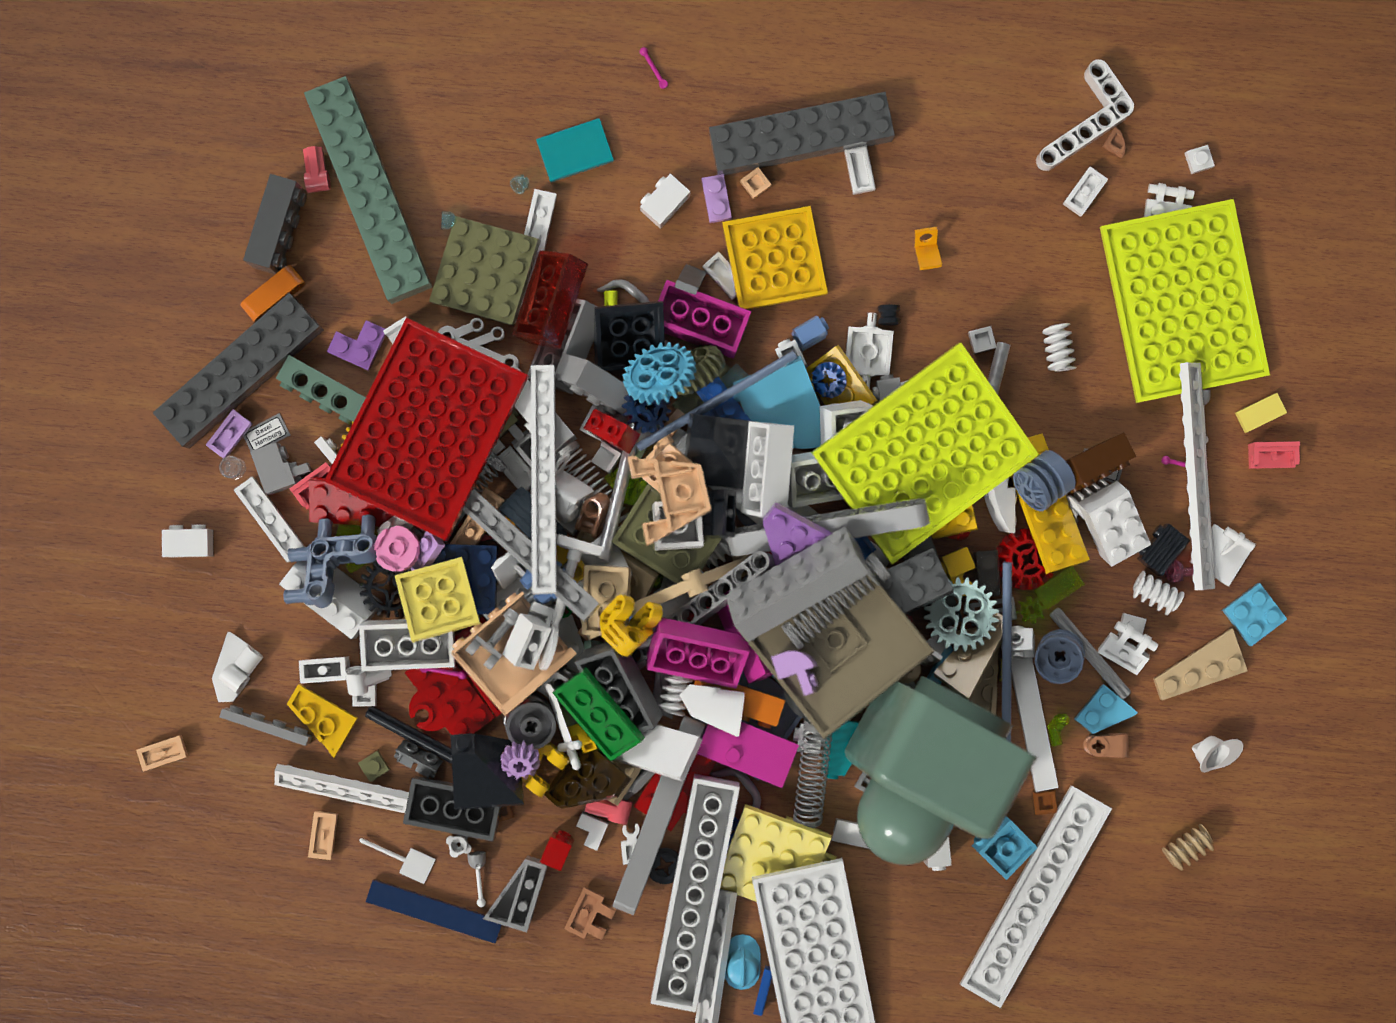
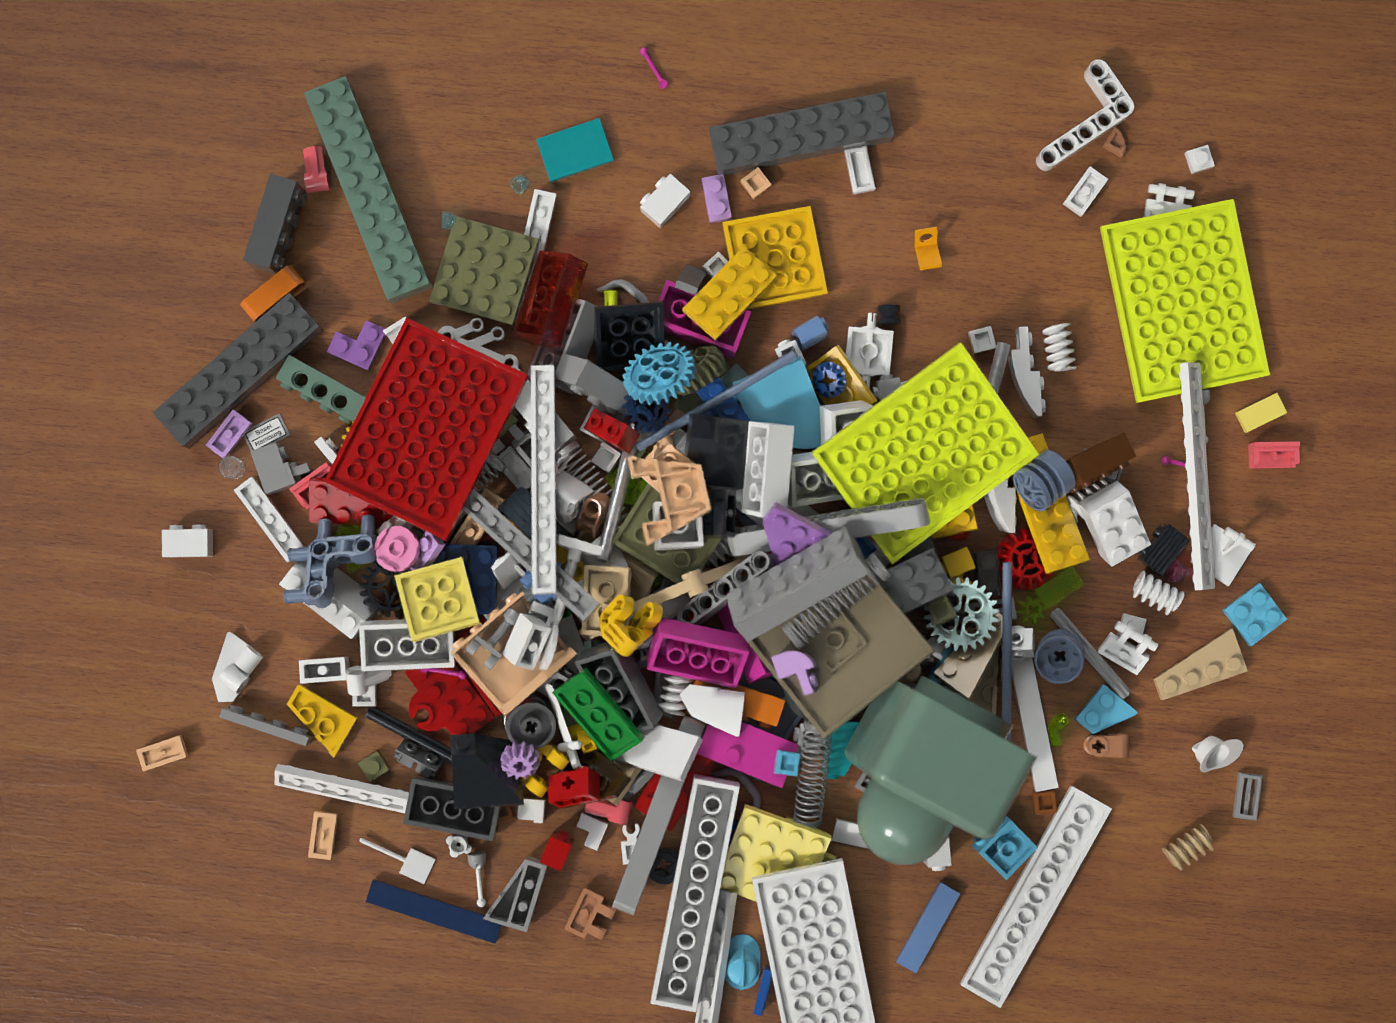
(532, 809): none -> white panel
(573, 787): none -> red brick
(729, 293): none -> yellow plate
(787, 763): none -> medium azure tile
(927, 927): none -> medium blue tile
(942, 611): none -> olive tile
(1027, 382): none -> white slope
(1238, 796): none -> light grey tile

